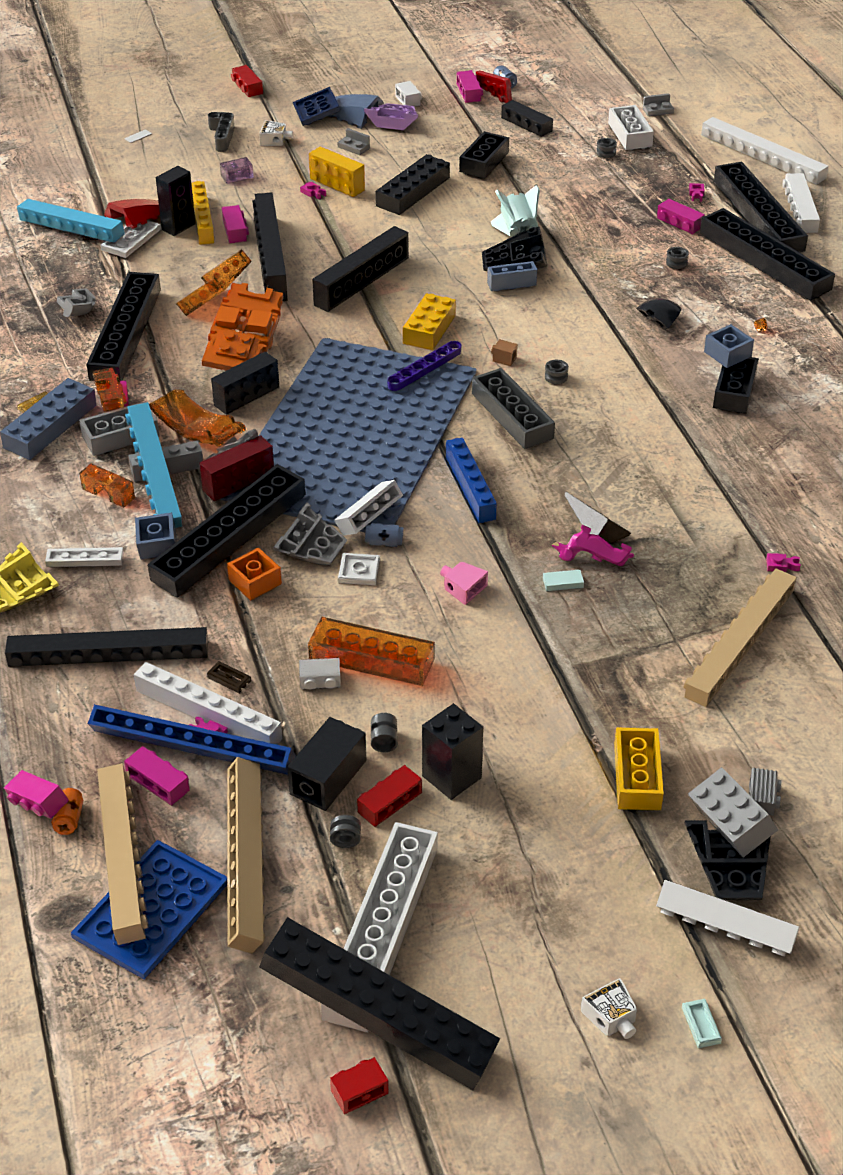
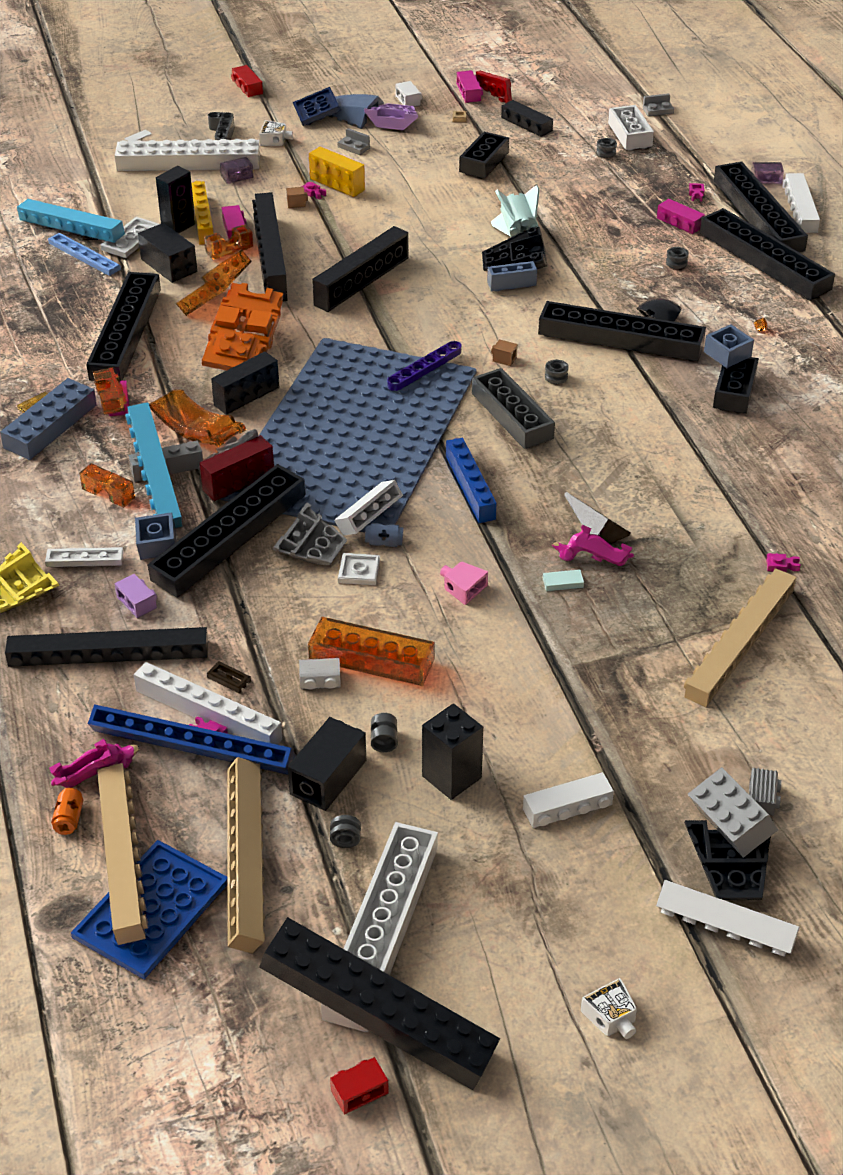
(35, 794): dark pink brick -> none
(78, 303): light grey brick -> none
(84, 254): none -> light blue tile
(90, 761): none -> dark pink animal
(108, 431): light grey brick -> none
(133, 210): red wedge -> none
(136, 595): none -> lavender brick
(157, 775): dark pink brick -> none
(167, 252): none -> black brick
(189, 155): none -> white brick
(217, 246): none -> clear orange arch
(254, 573): orange brick -> none
(296, 197): none -> medium nougat brick
(389, 795): red brick -> none
(412, 184): black brick -> none
(429, 321): yellow brick -> none
(459, 116): none -> tan tile
(506, 73): sand blue piece -> none
(568, 800): none -> white brick
(622, 331): none -> black brick
(638, 769): yellow brick -> none
(701, 1023): light aqua tile -> none
(764, 150): white brick -> none
(768, 172): none -> clear purple brick

